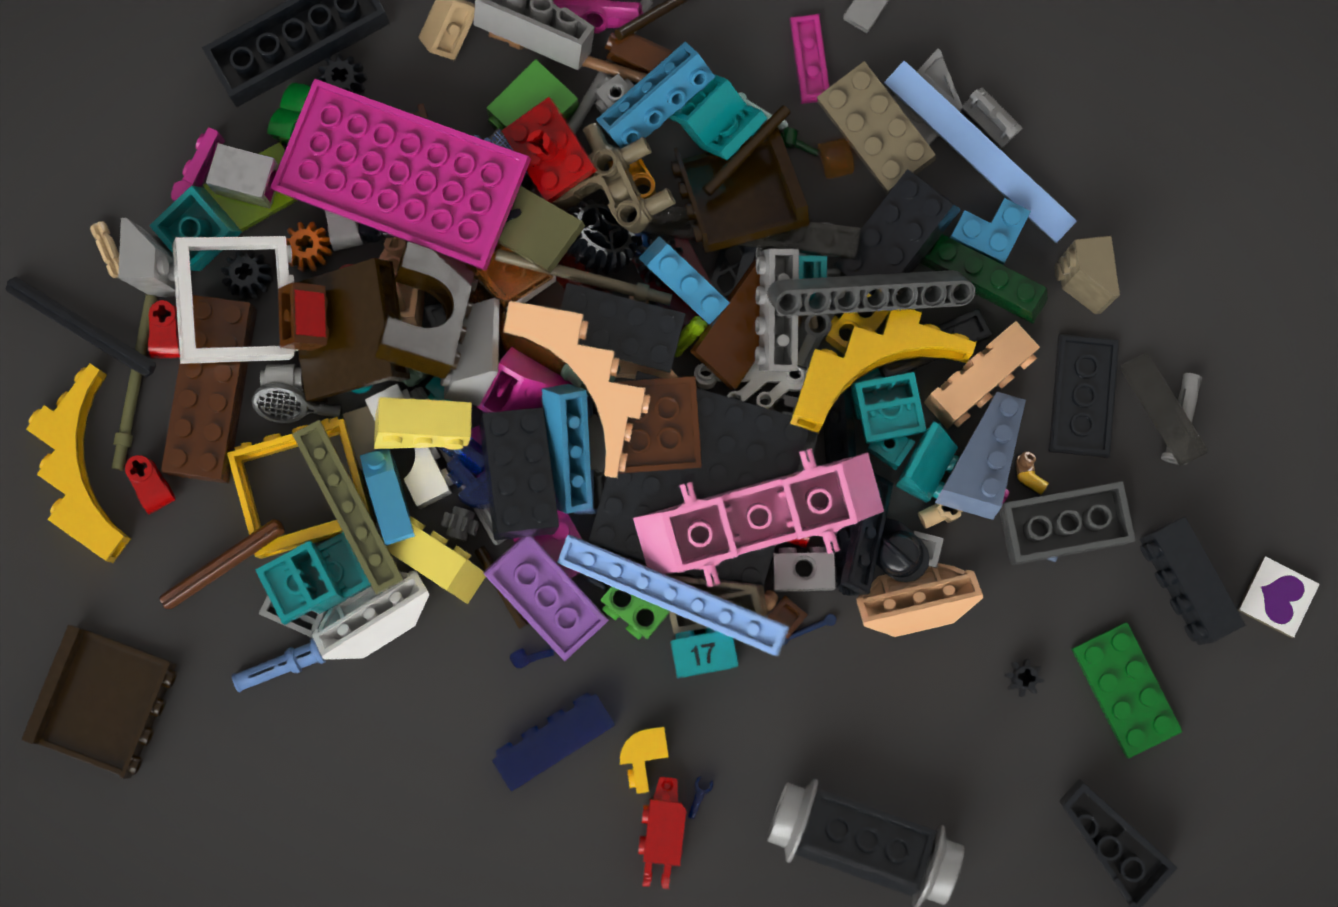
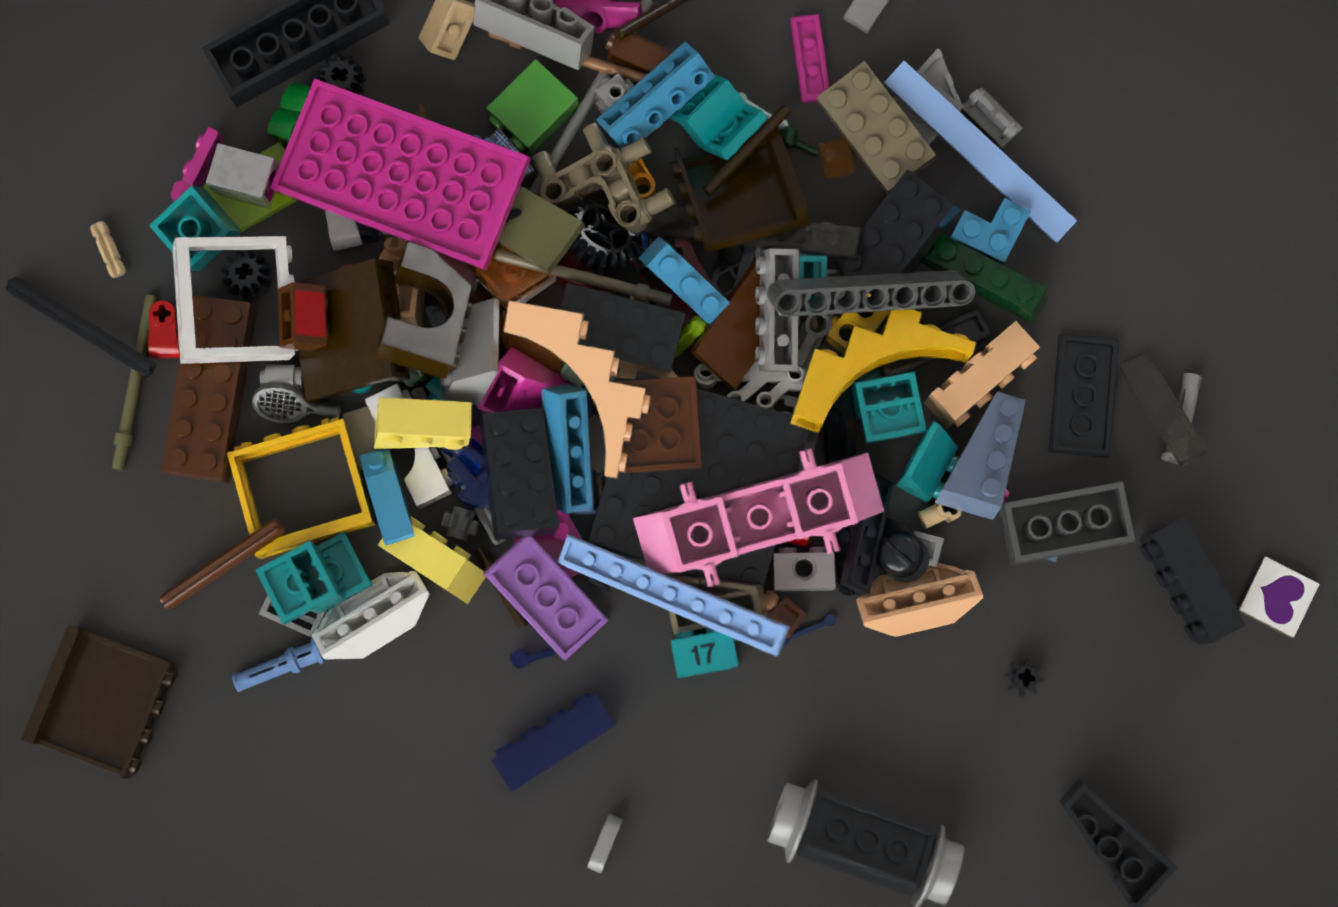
(65, 468): yellow arch -> none
(145, 261): light grey slope -> none
(152, 487): red piece -> none
(311, 255): orange gear -> none
(348, 507): olive plate -> none
(554, 150): red plate -> none
(604, 843): none -> light grey beam
(630, 612): bright green brick -> none
(641, 747): yellow brick -> none
(665, 830): red hinge -> none
(698, 798): clear blue hand -> none
(892, 456): teal brick -> none
(1026, 473): arm -> none
(1089, 272): dark tan slope -> none
(1127, 690): green plate -> none

